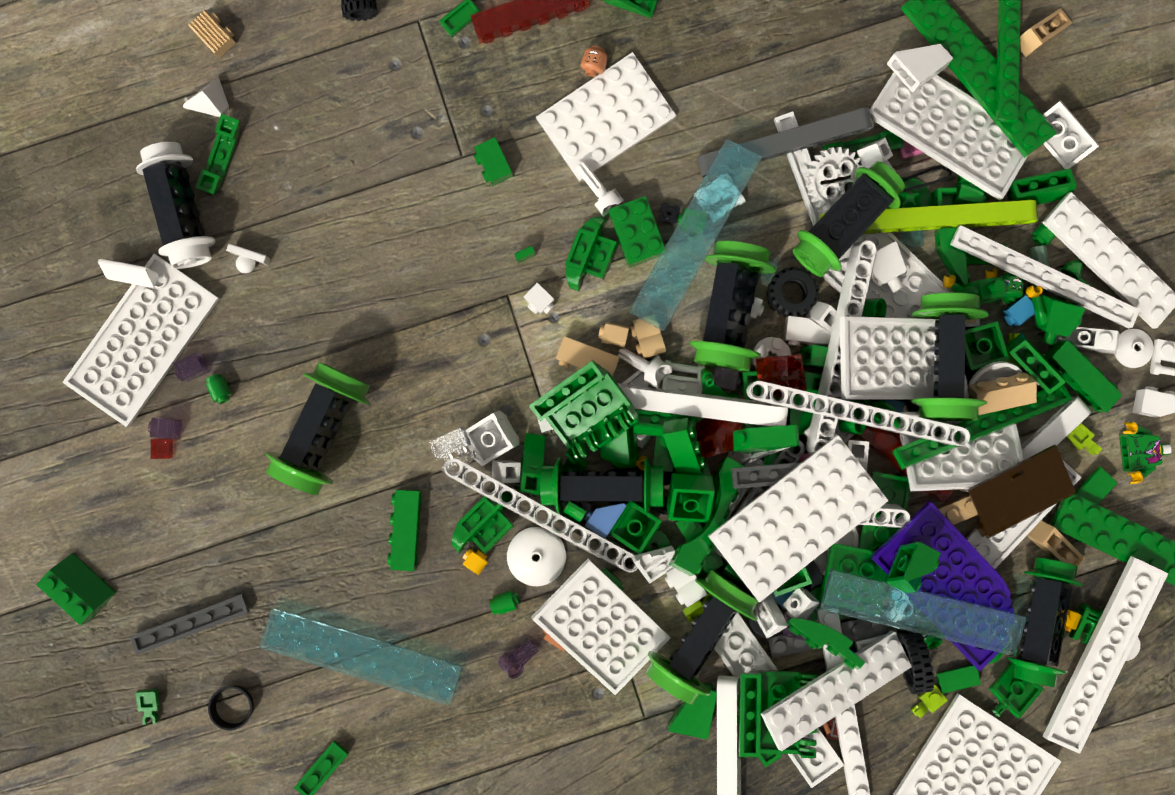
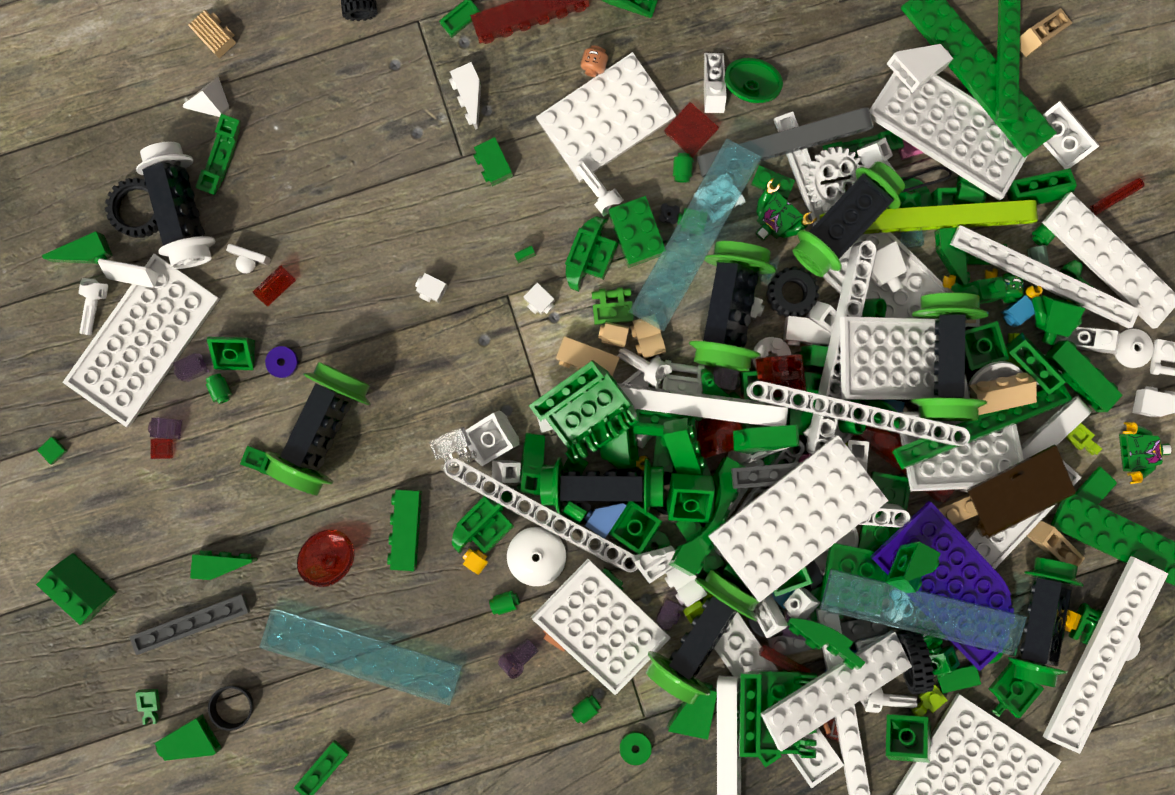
(52, 450): none -> green tile
(83, 250): none -> green slope
(92, 292): none -> white piece
(114, 204): none -> black tyre
(189, 741): none -> green slope
(211, 566): none -> green slope
(232, 353): none -> green slope
(255, 459): none -> green slope
(273, 358): none -> dark purple piece
(274, 285): none -> clear red plate
(318, 553): none -> clear red dish
(430, 288): none -> white brick
(469, 88): none -> white slope
(586, 709): none -> green brick
(612, 312): none -> bright green plate
(635, 757): none -> green piece
(668, 614): none -> brick
(682, 168): none -> green brick
(691, 129): none -> clear red tile
(714, 83): none -> white slope
(753, 80): none -> green dish
(764, 175): none -> green plate
(778, 215): none -> green torso
(781, 660): none -> clear red axle
(877, 699): none -> white piece
(908, 738): none -> green slope
(943, 660): none -> green brick
(1117, 196): none -> clear red axle

